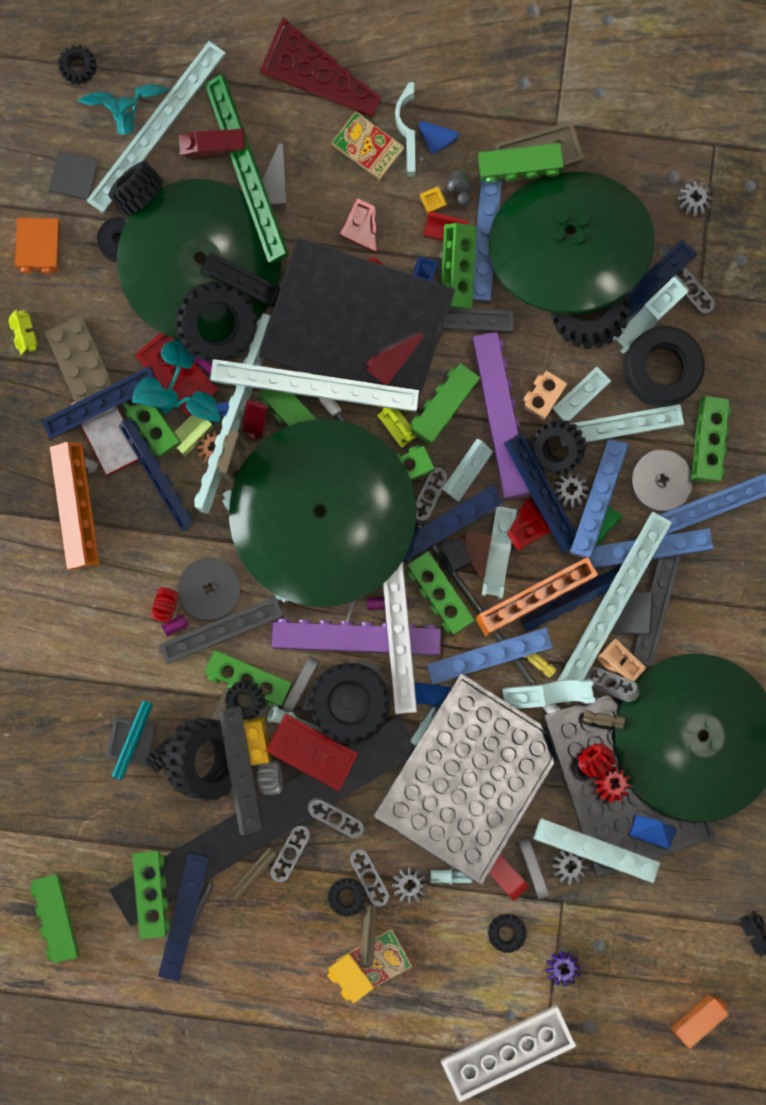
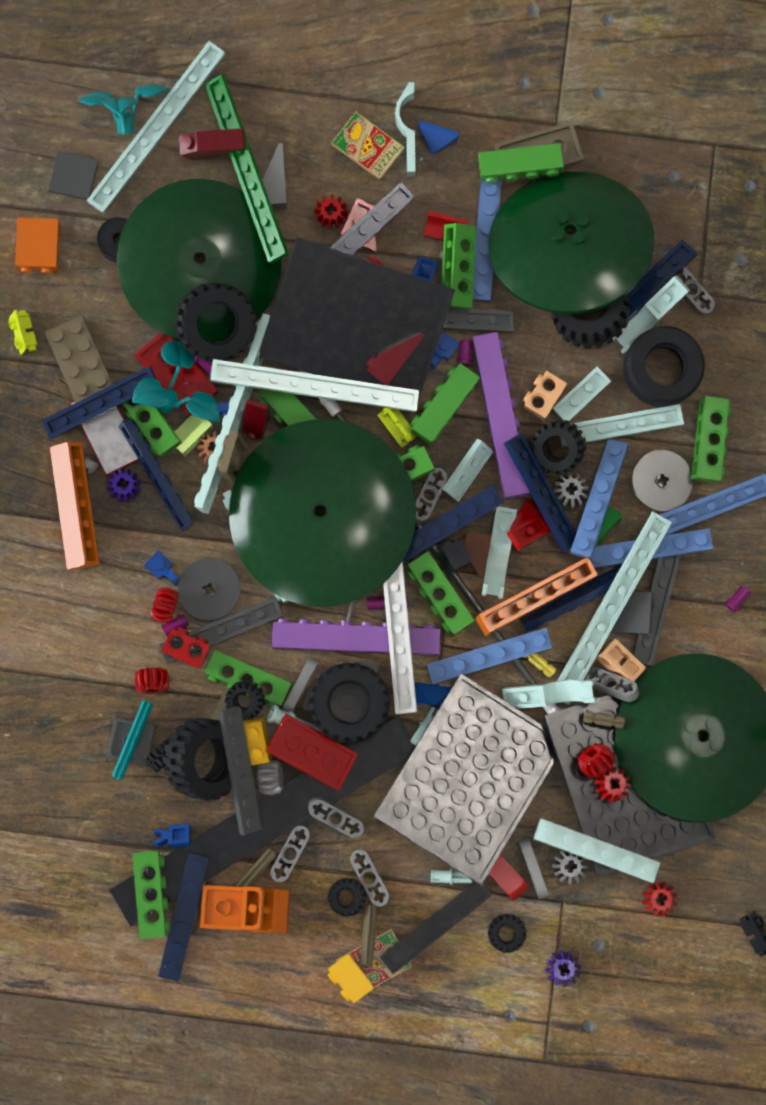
(55, 918): bright green brick -> none
(83, 75): black tyre -> none
(130, 479): none -> dark purple gear
(135, 188): black tyre -> none
(152, 680): none -> red gear
(161, 566): none -> blue plate
(176, 836): none -> blue plate
(184, 653): none -> red brick
(241, 279): black plate -> none
(245, 909): none -> orange piece
(309, 68): dark red wing -> none
(325, 206): none -> red gear
(374, 220): none -> plate
(404, 880): light grey gear -> none
(433, 200): yellow plate -> none
(435, 926): none -> black plate
(445, 348): none -> blue plate
(460, 185): dark grey animal -> none
(465, 352): none -> magenta pin
(508, 1053): white brick -> none
(652, 831): blue slope -> none
(665, 903): none -> red gear
(688, 202): light grey gear -> none
(700, 1020): orange brick -> none
(738, 599): none -> magenta pin

